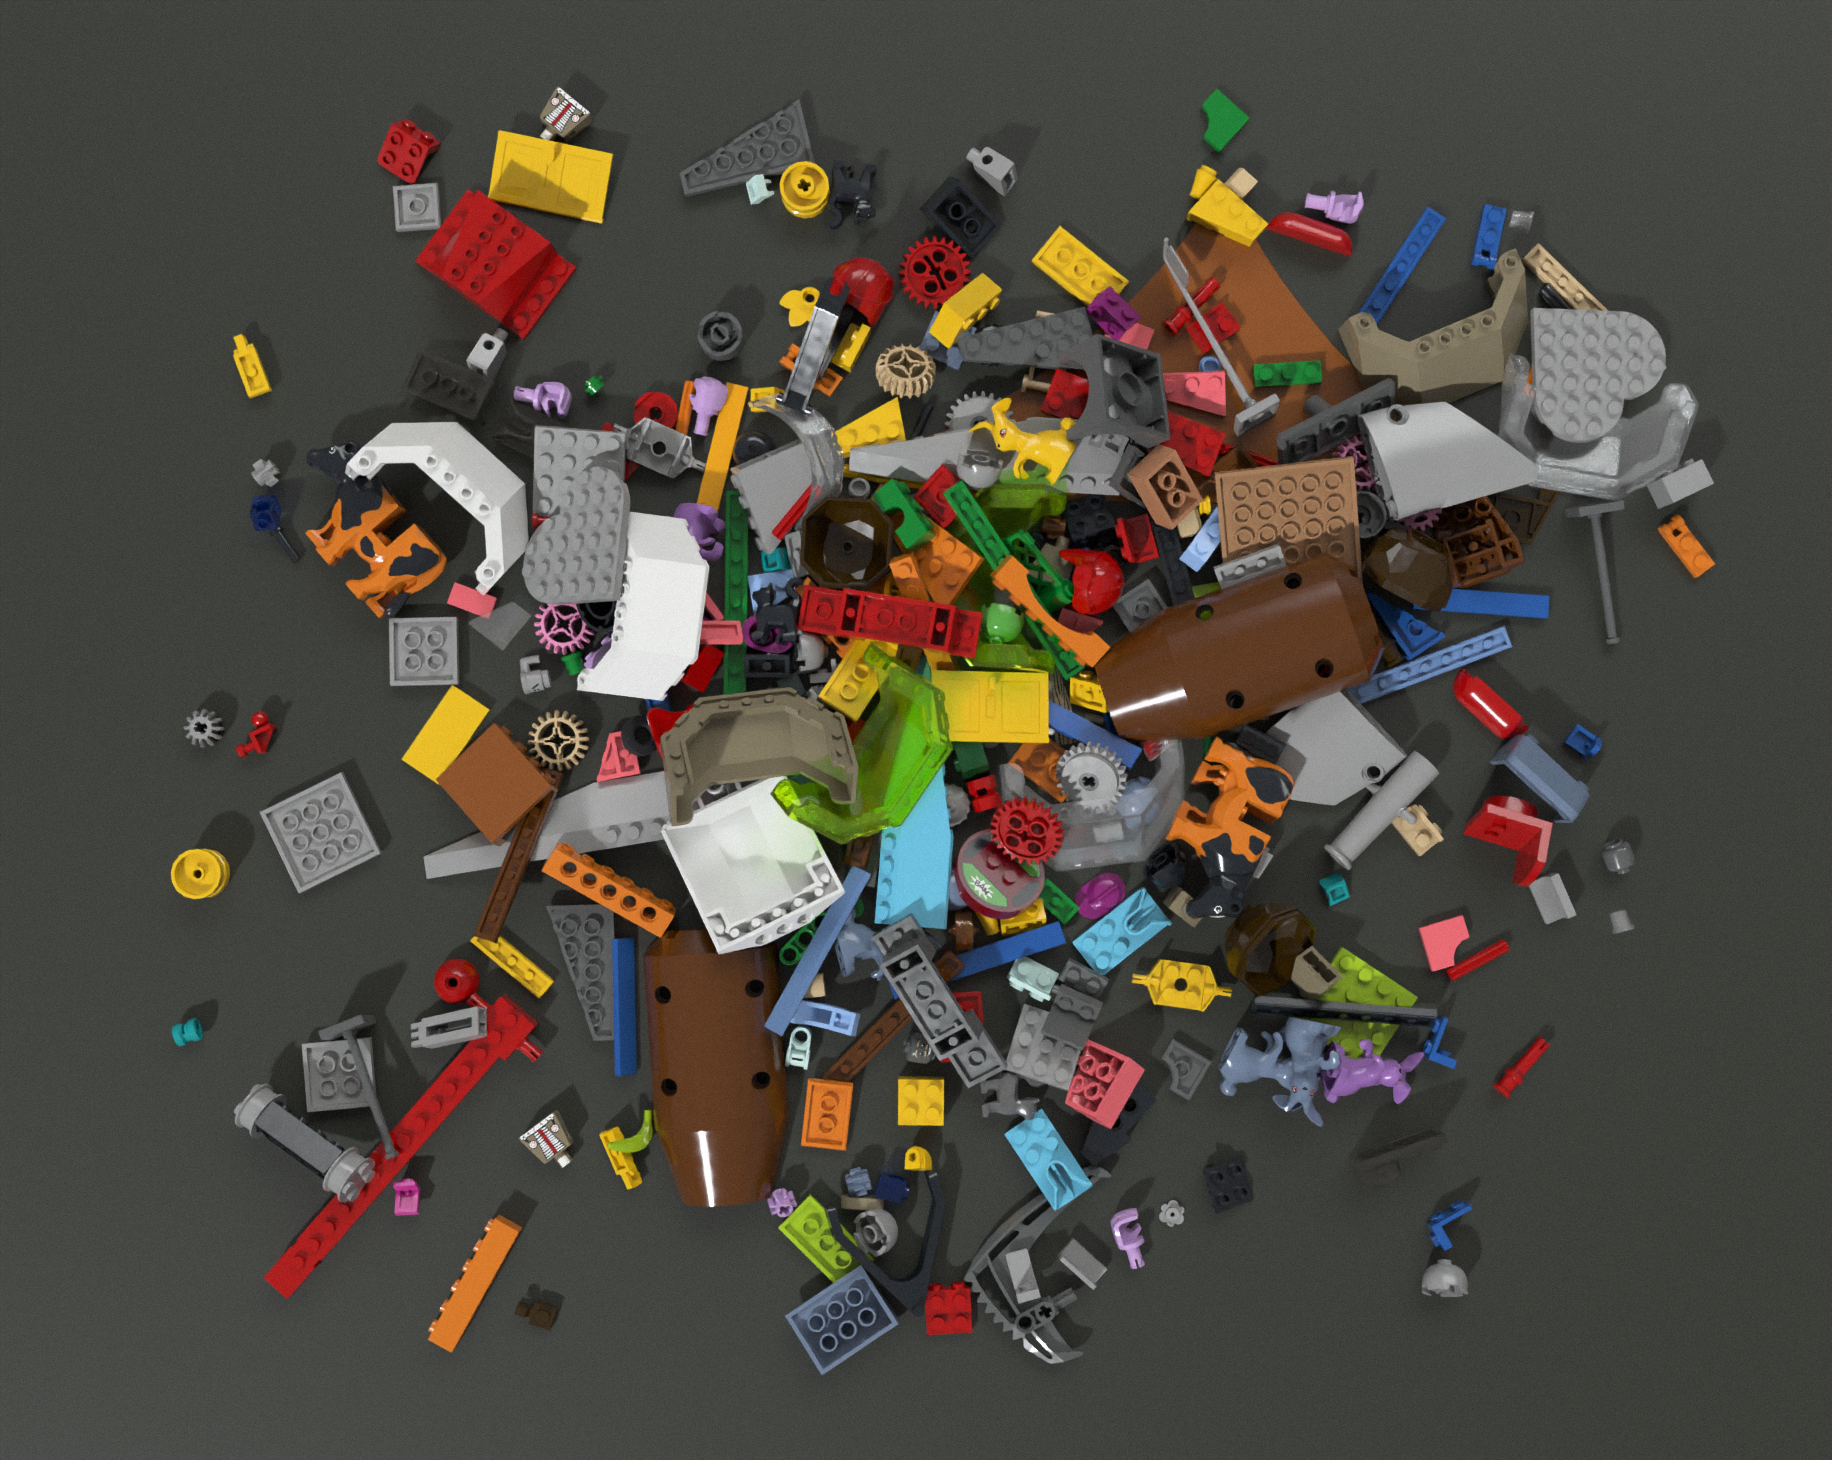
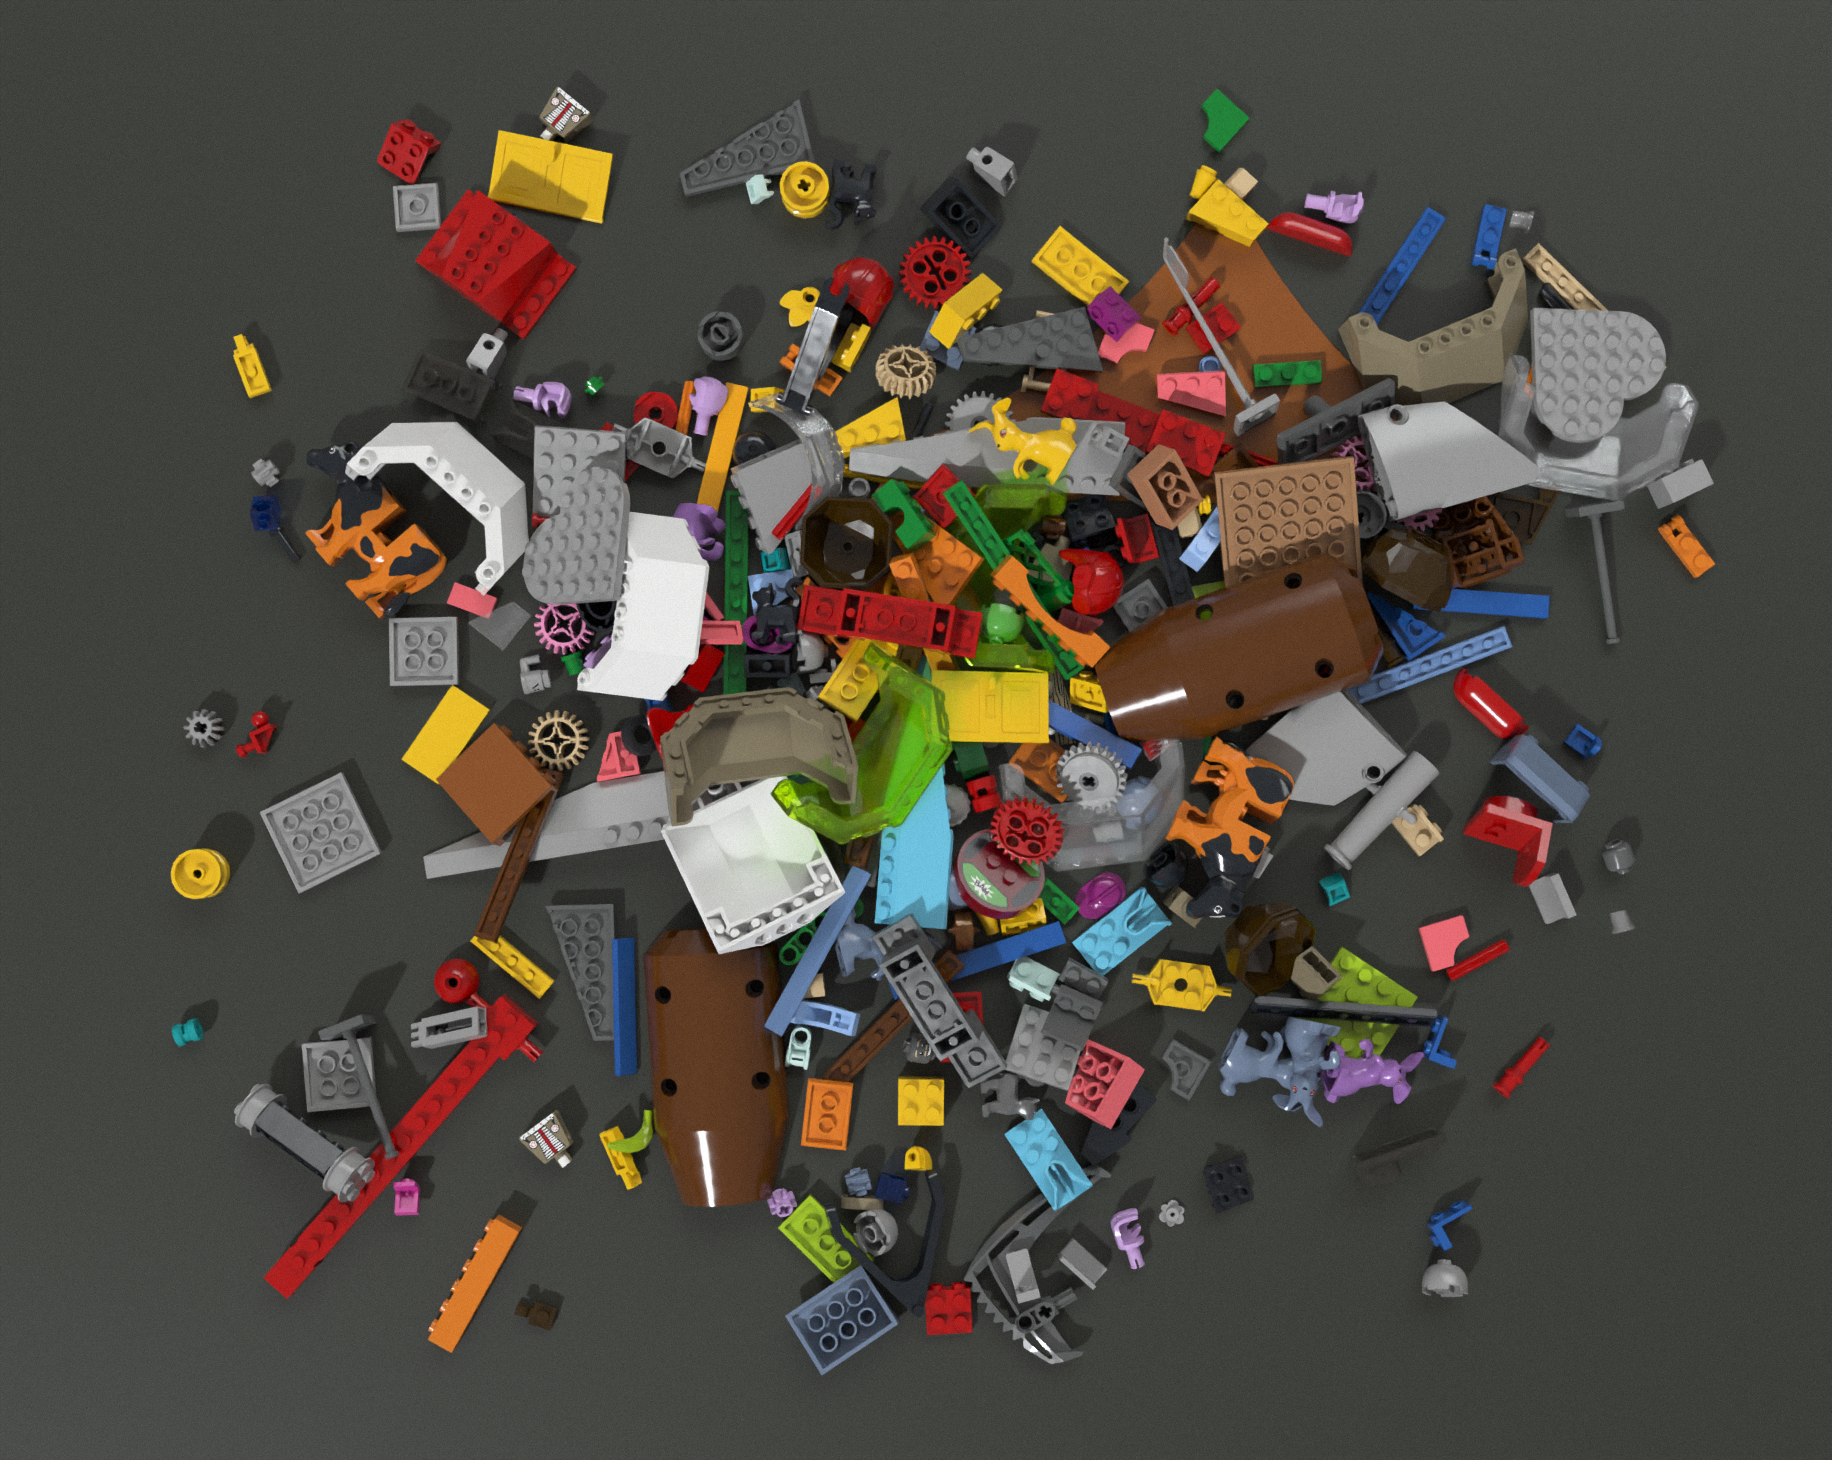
(613, 900): orange brick -> none
(978, 468): light grey cylinder -> none
(1123, 392): dark grey piece -> none
(1250, 566): light grey plate -> none
(1260, 743): black plate -> none

